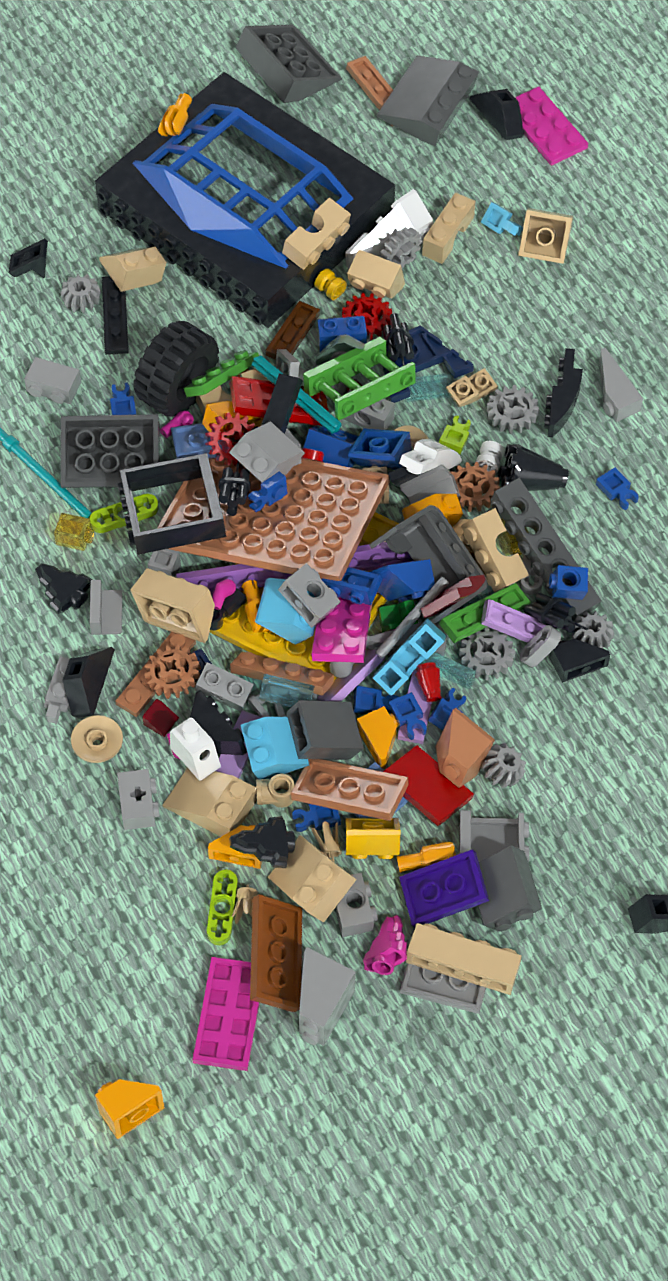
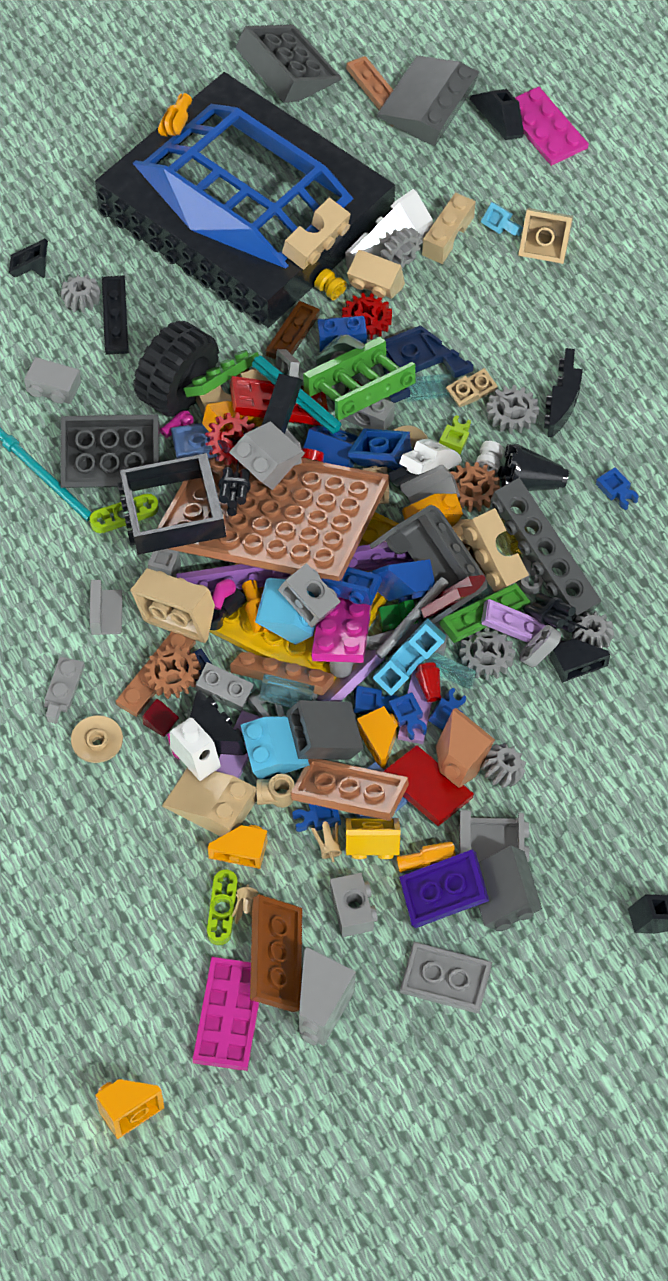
(63, 587): black rock -> none
(73, 532): clear yellow brick -> none
(85, 680): black slope -> none
(122, 402): blue plate -> none
(135, 267): tan slope -> none
(137, 813): light grey brick -> none
(266, 841): black rock -> none
(271, 491): blue plate -> none
(312, 879): tan slope -> none
(387, 948): dark pink rock -> none
(398, 339): black piece -> none
(463, 958): tan brick -> none
(576, 575): blue brick -> none
(618, 392): light grey slope -> none

